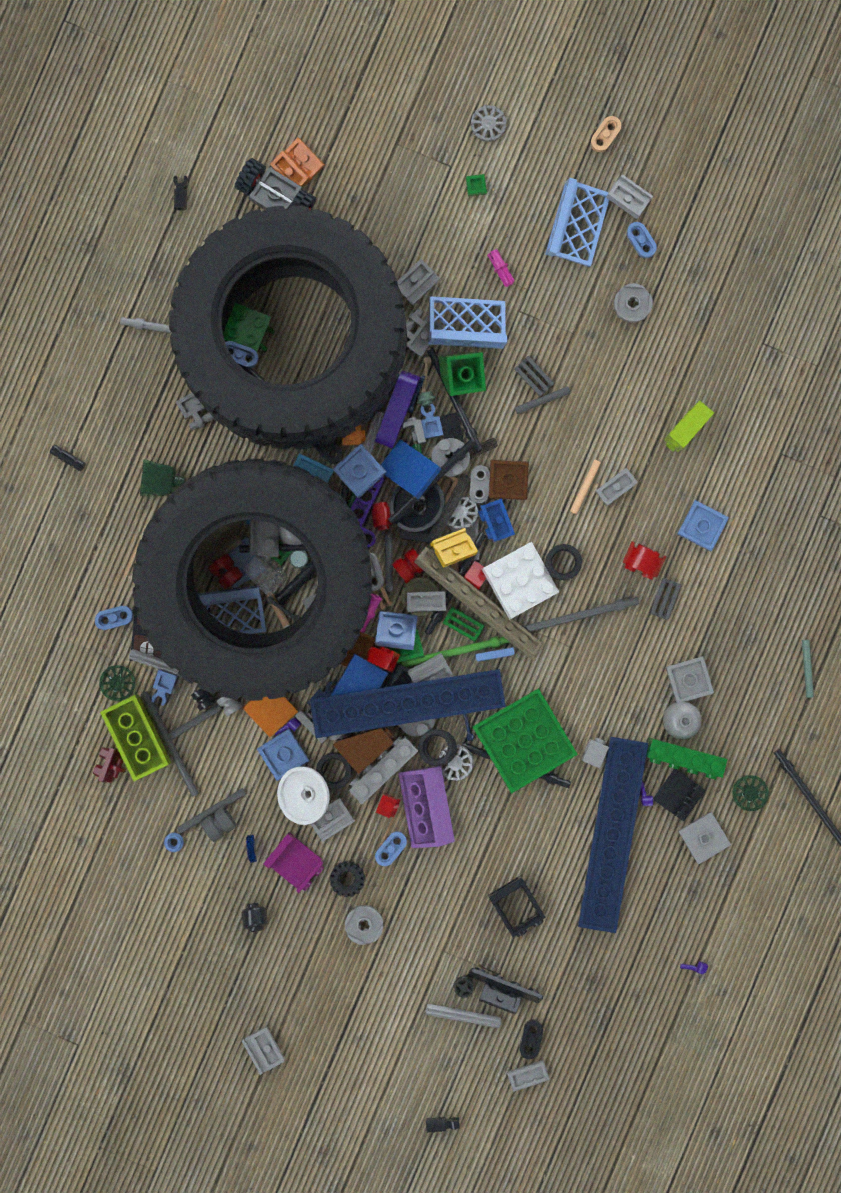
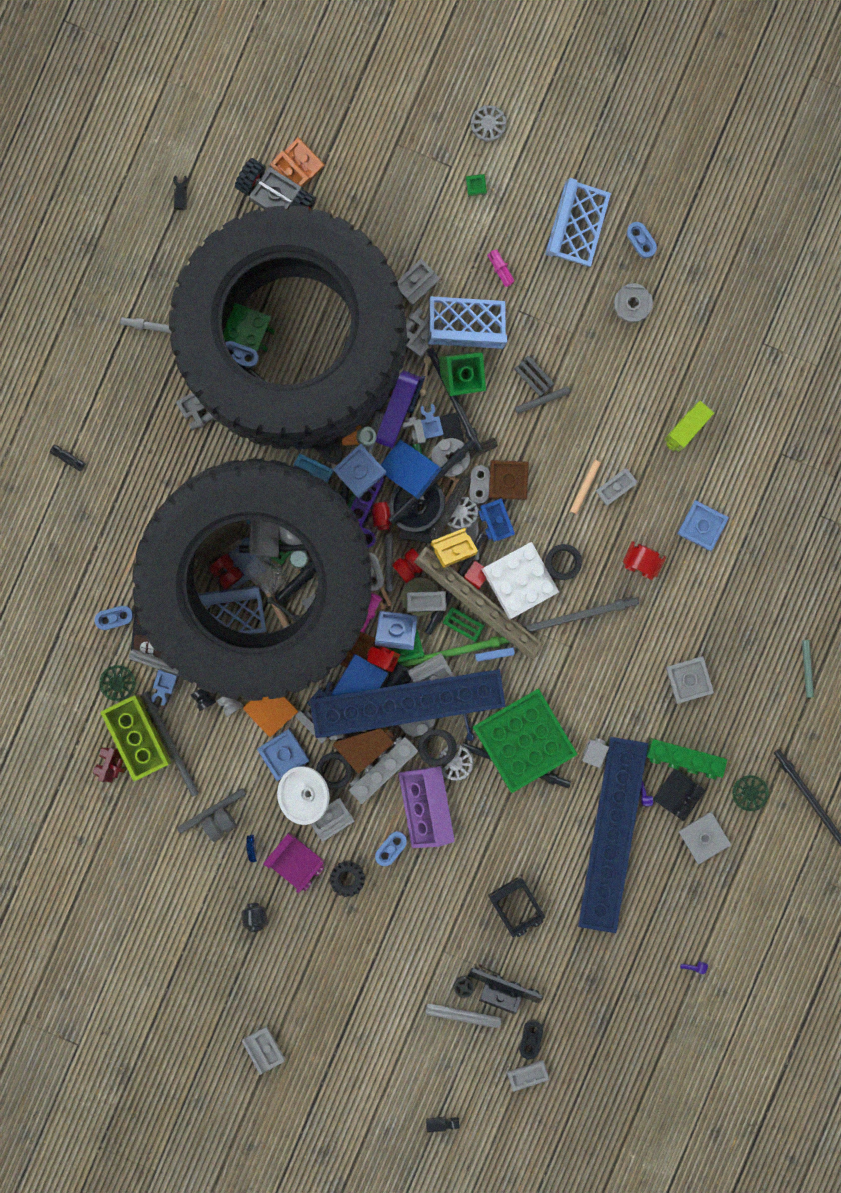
(159, 479): clear green torso -> none
(167, 842): medium blue plate -> none
(195, 721): dark grey bar -> none
(293, 724): dark purple hand -> none
(366, 436): none -> sand green tile
(368, 935): light grey plate -> none
(388, 805): red brick -> none
(425, 398): sand green plate -> none
(605, 135): light nougat plate -> none
(629, 196): light grey plate -> none
(670, 583): dark grey tile -> none
(682, 720): light grey cylinder -> none

